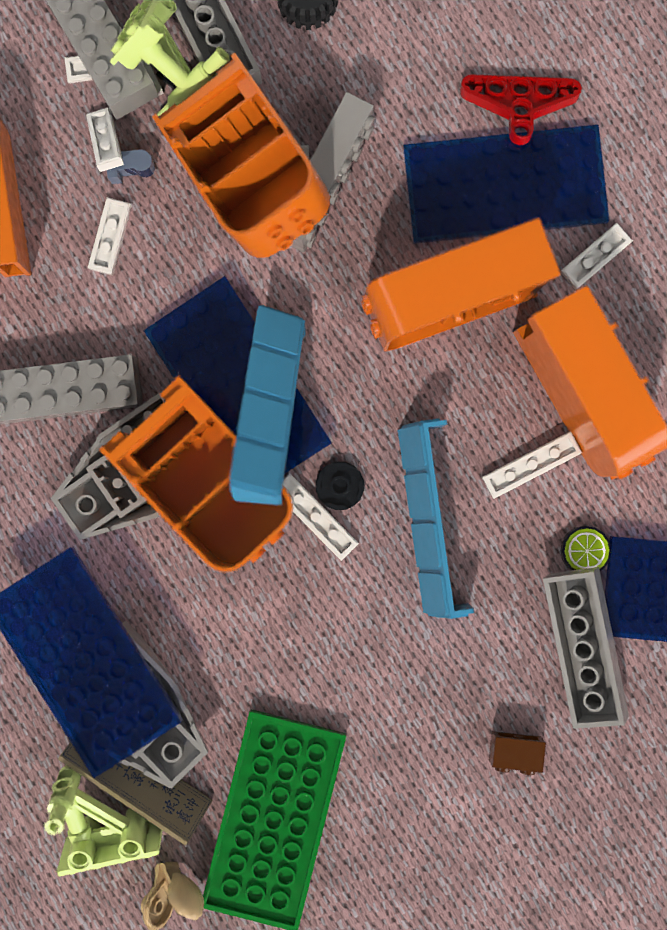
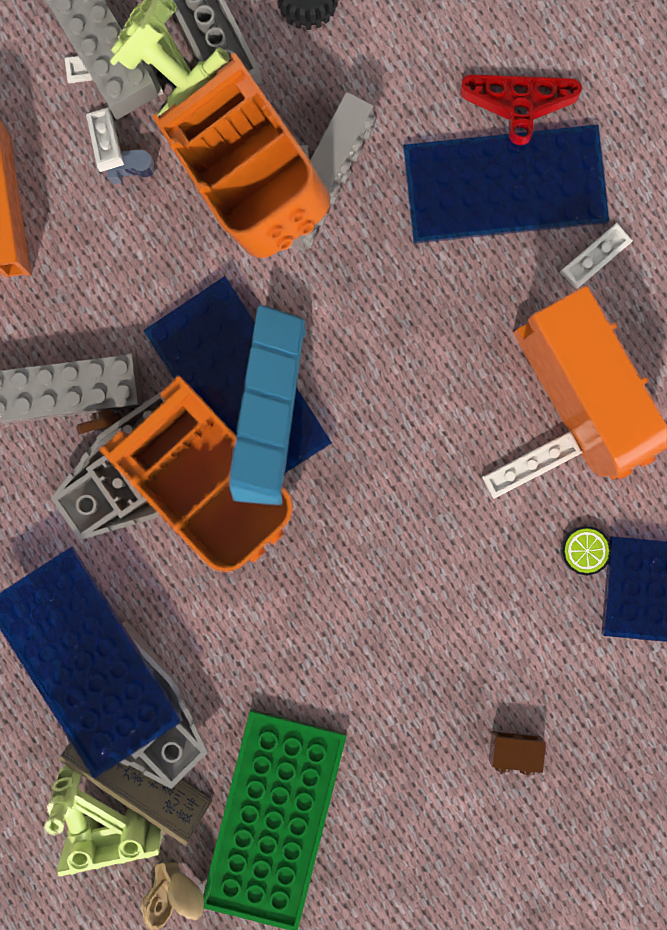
(100, 420): none -> reddish brown piece
(109, 236): white tile -> none
(319, 519): white tile -> none
(339, 494): black tile -> none
(427, 521): dark azure piece -> none
(459, 285): orange piece -> none
(586, 648): light grey brick -> none

